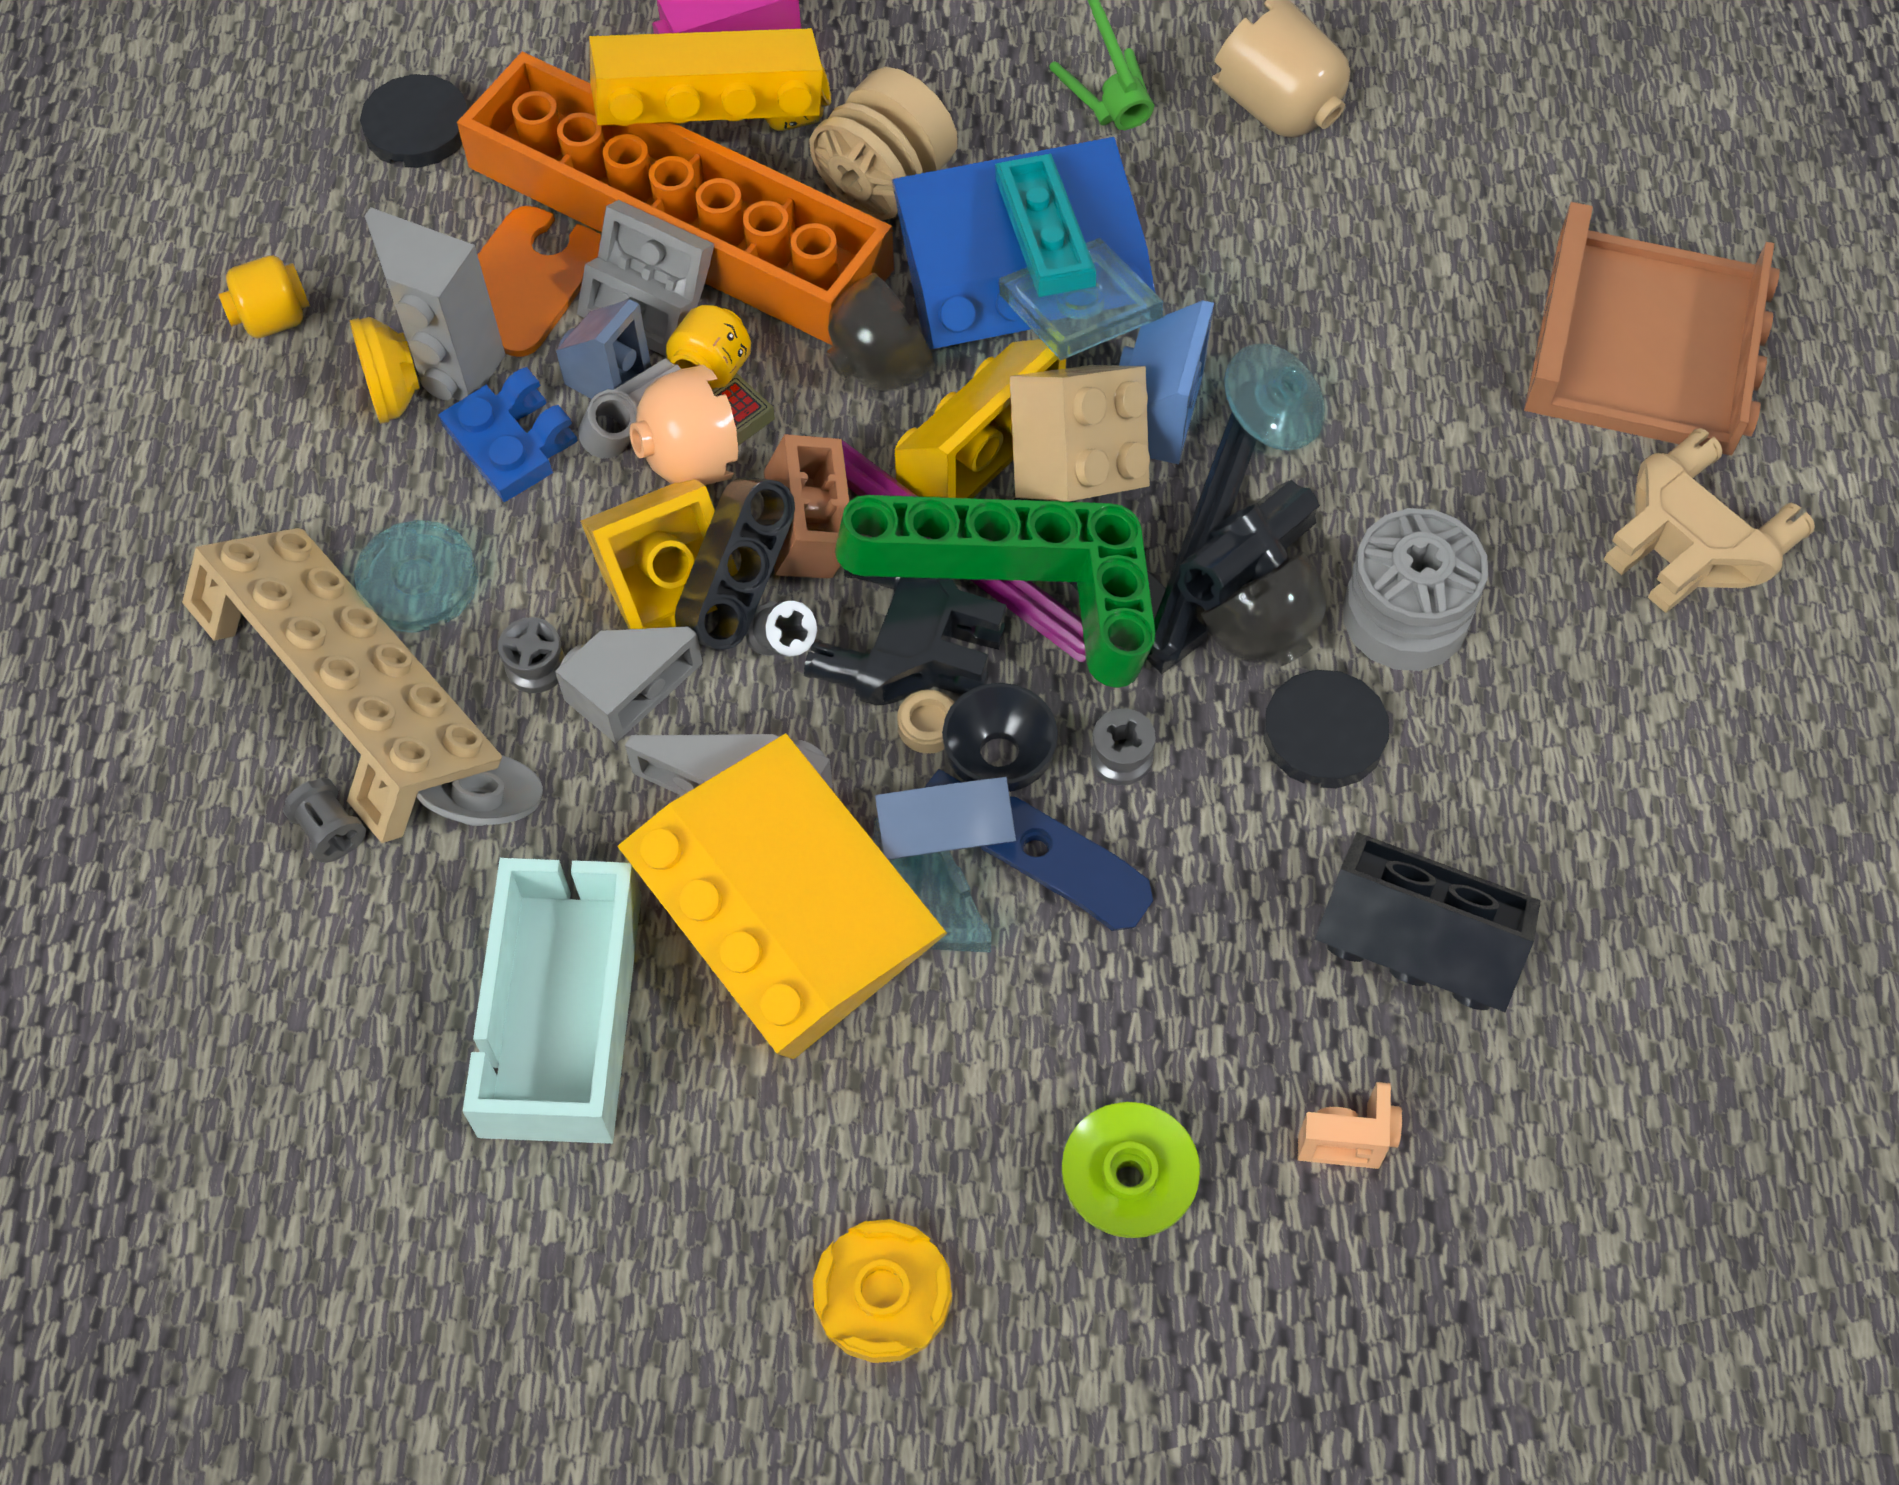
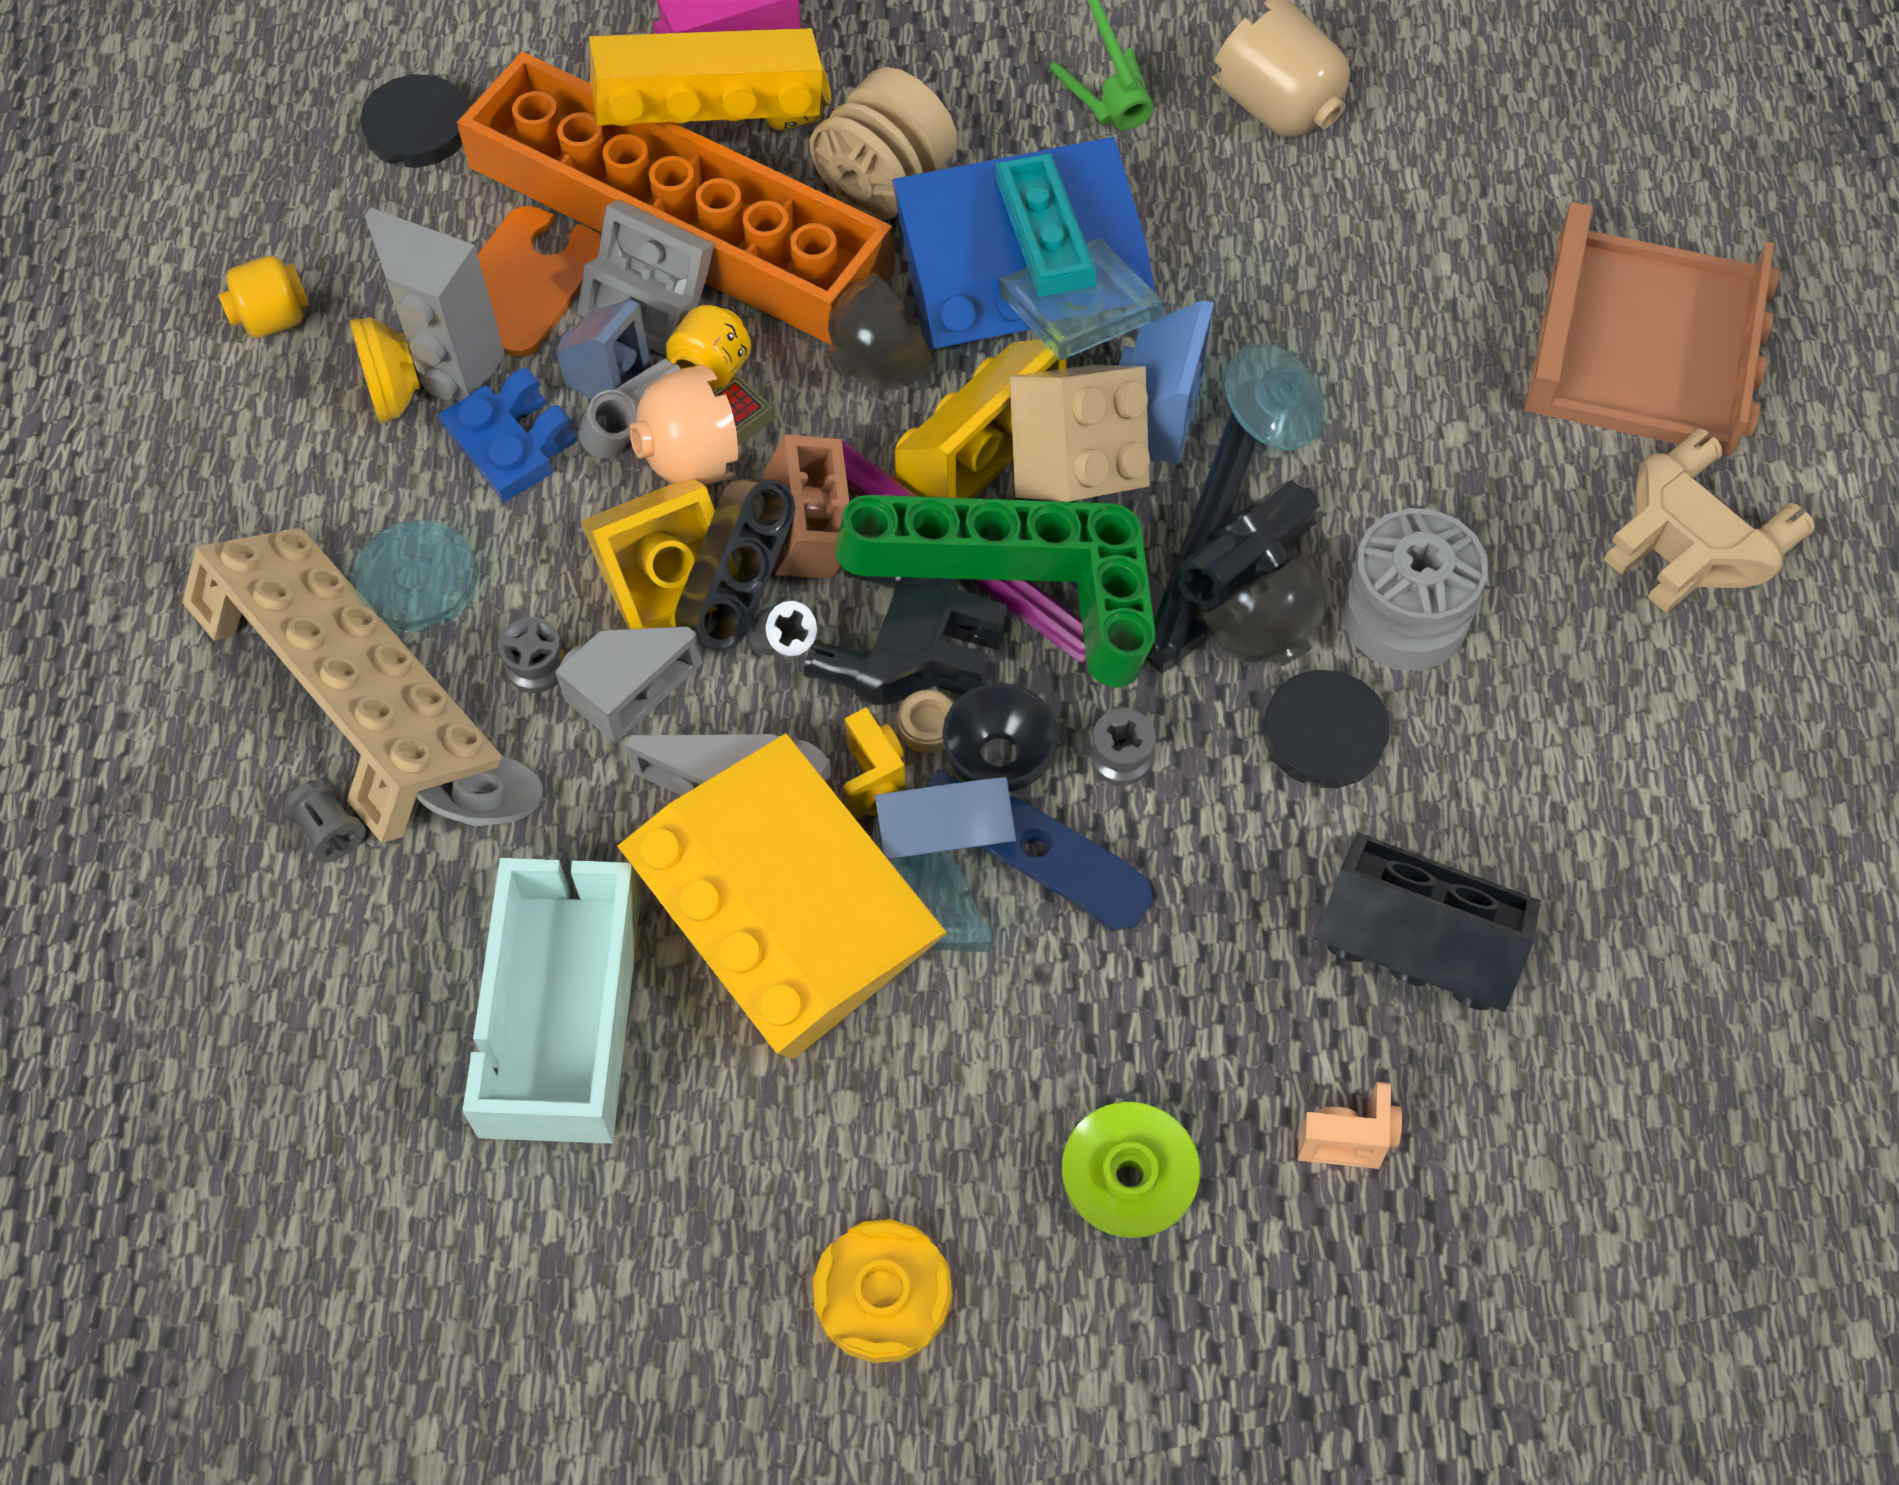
(879, 757): none -> yellow bracket

